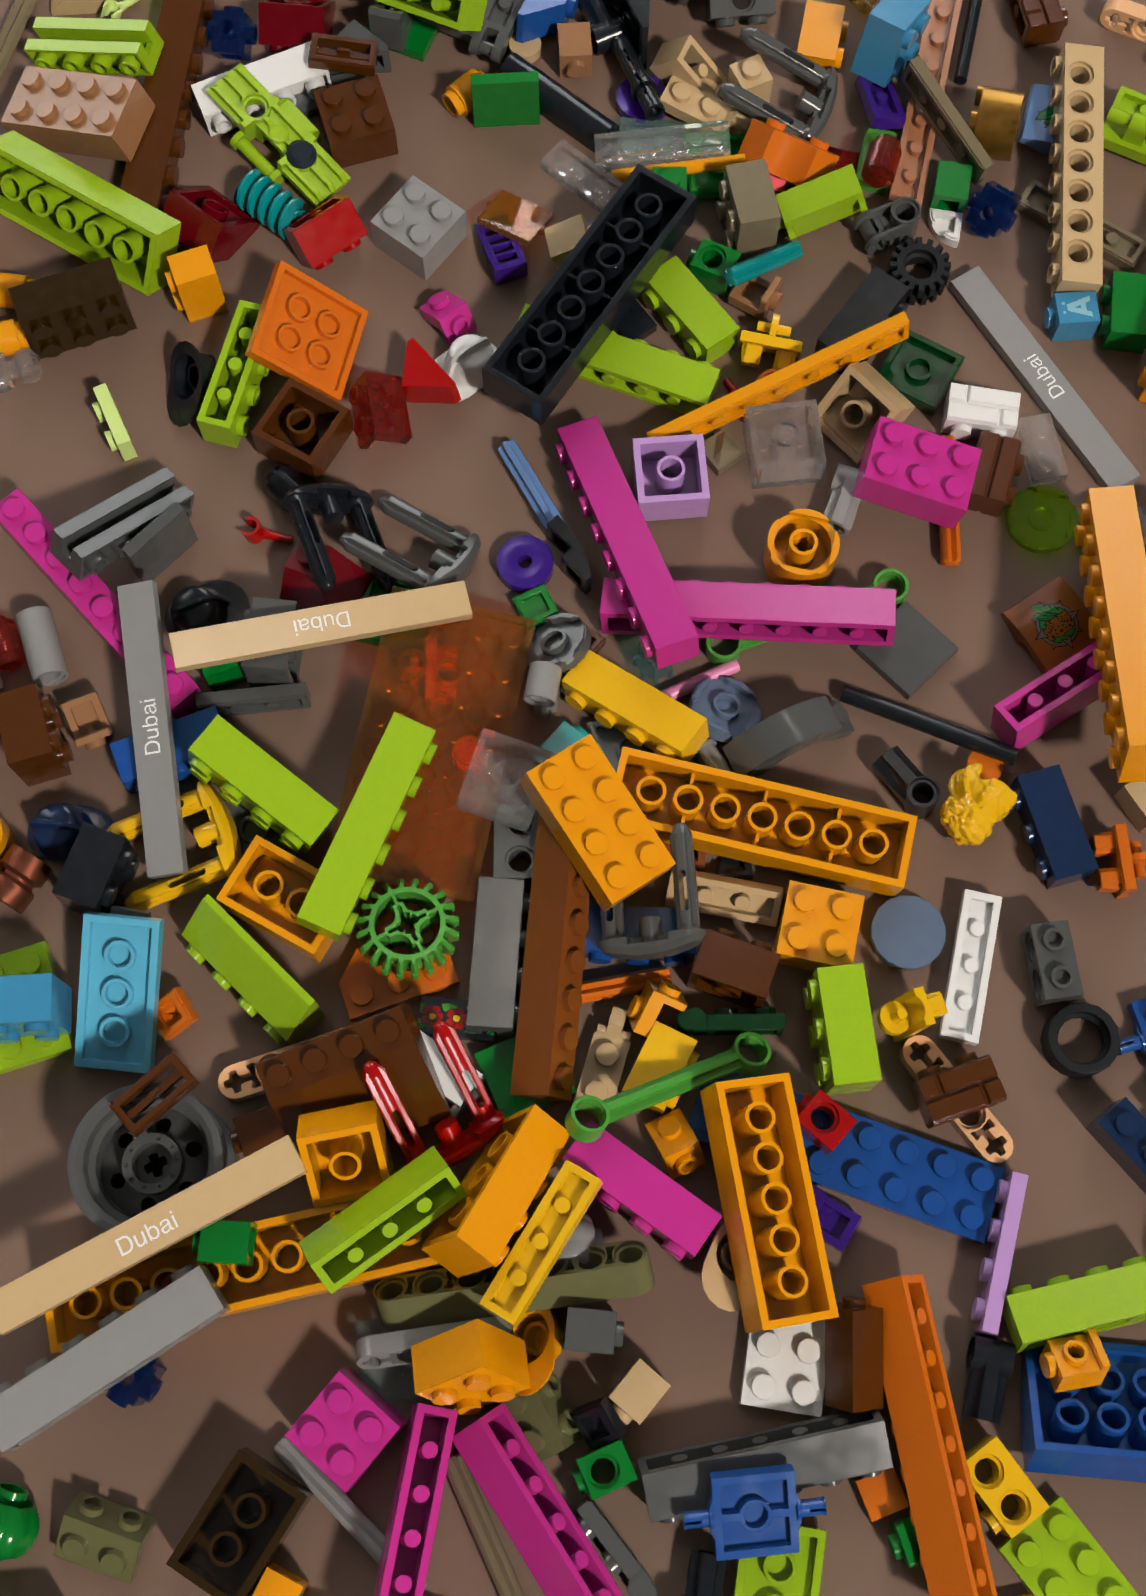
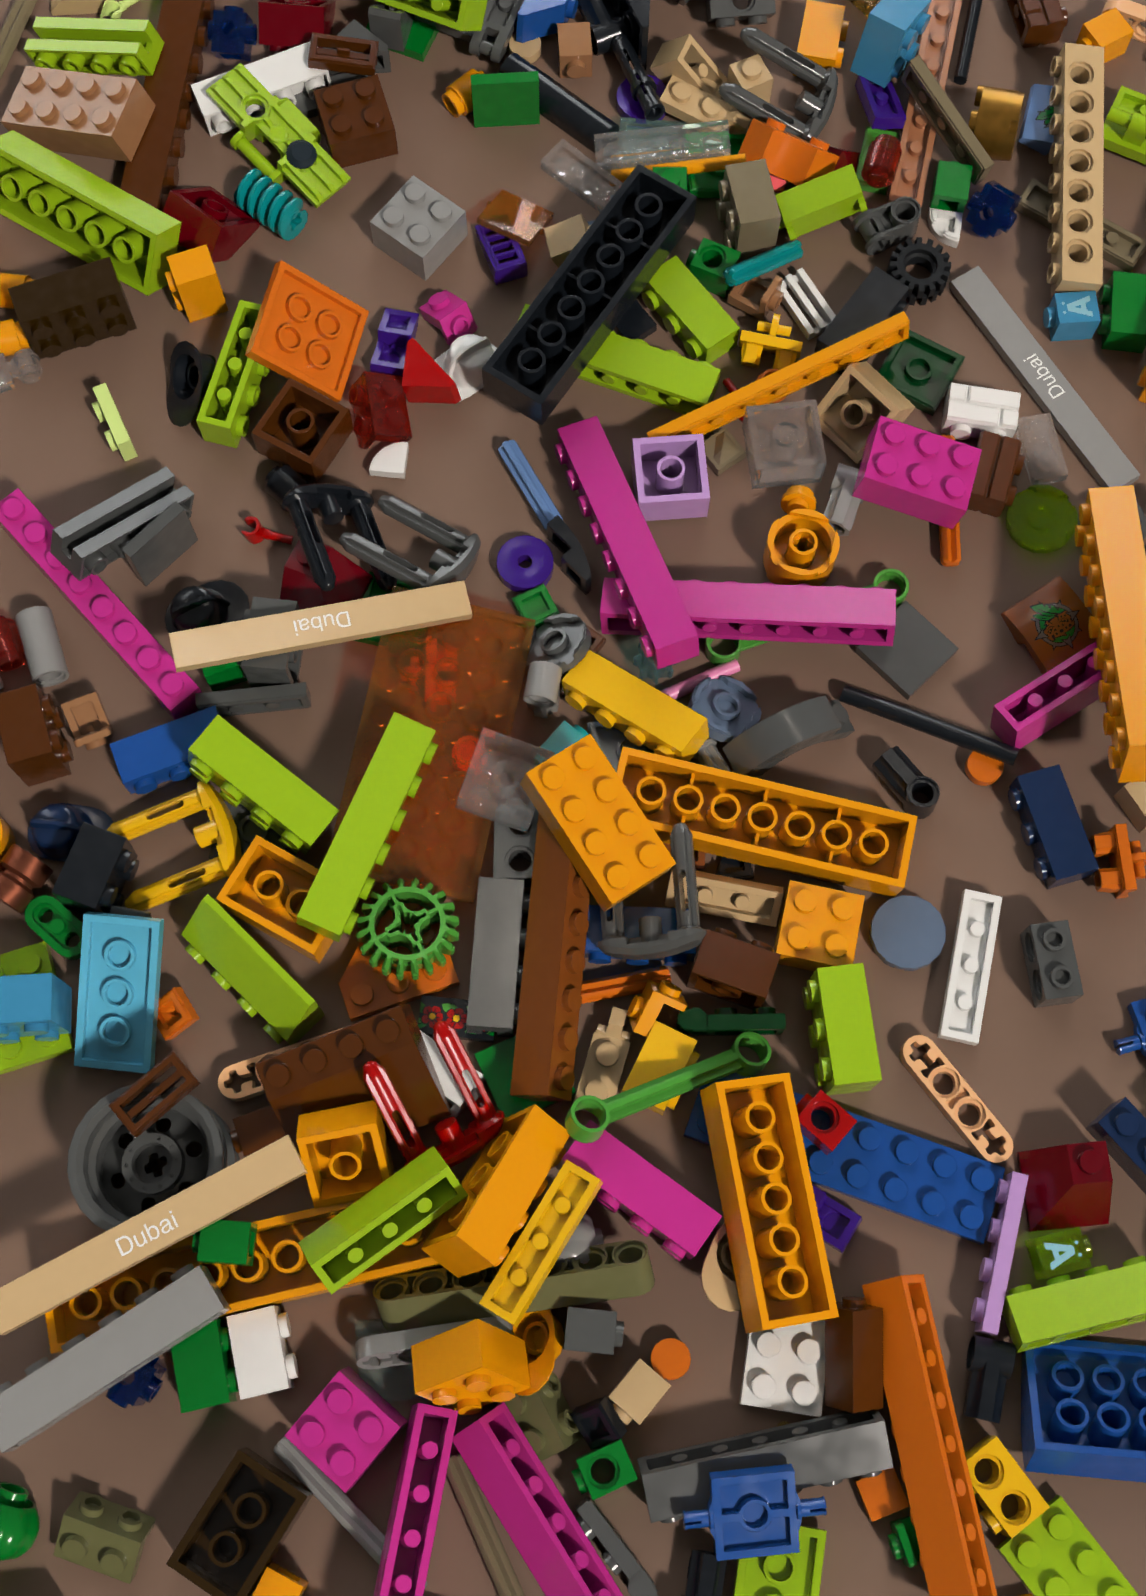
(59, 929): none -> green plate
(152, 730): light grey tile -> none
(205, 1368): none -> green brick
(262, 1351): none -> white brick
(325, 232): red brick -> none
(391, 461): none -> white tile
(393, 333): none -> dark purple slope
(670, 1358): none -> orange tile
(676, 1143): light orange bracket -> none
(798, 498): none -> light orange plate
(816, 298): none -> white tile
(910, 1013): yellow hips -> none
(957, 1090): reddish brown brick -> none
(974, 805): yellow hair -> none
(1059, 1253): none -> clear neon green brick
(1067, 1186): none -> dark red slope
(1074, 1361): light orange brick -> none
(1103, 1023): black tyre -> none
(1107, 31): none -> light orange brick

